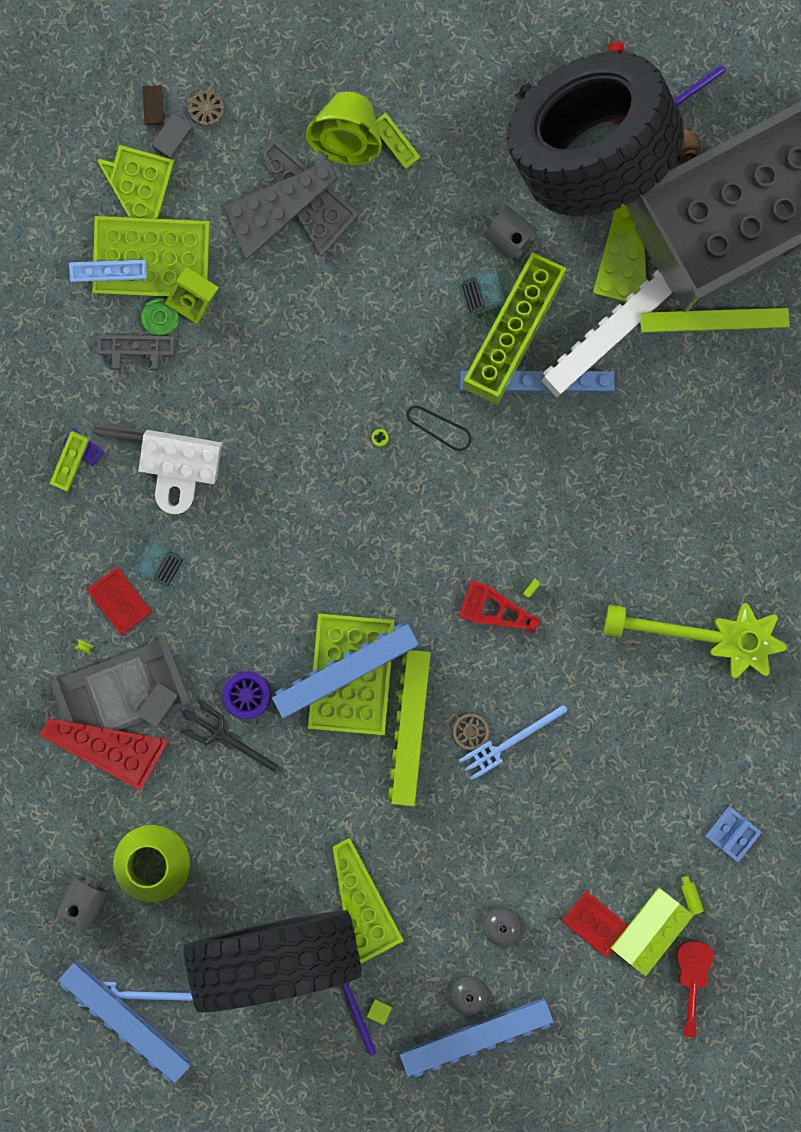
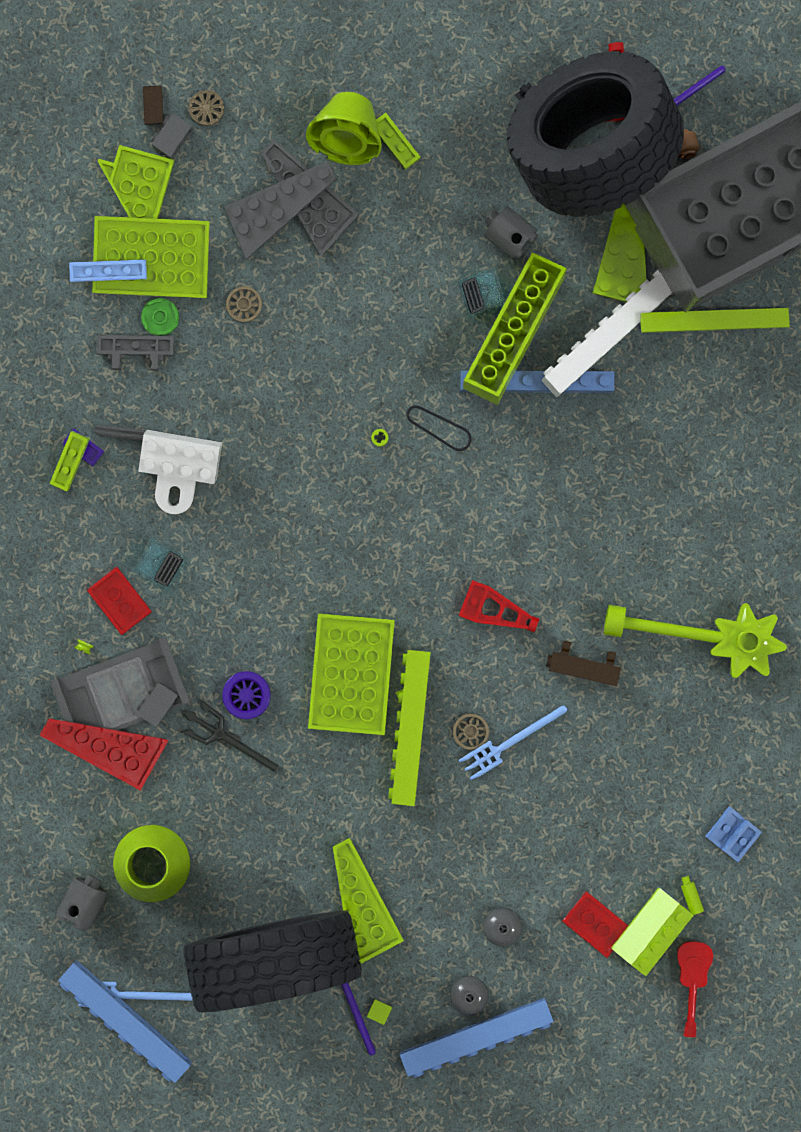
(191, 295): lime slope -> none
(244, 304): none -> dark tan wheel
(346, 670): medium blue brick -> none
(531, 588): lime tile -> none
(583, 668): none -> dark brown brick

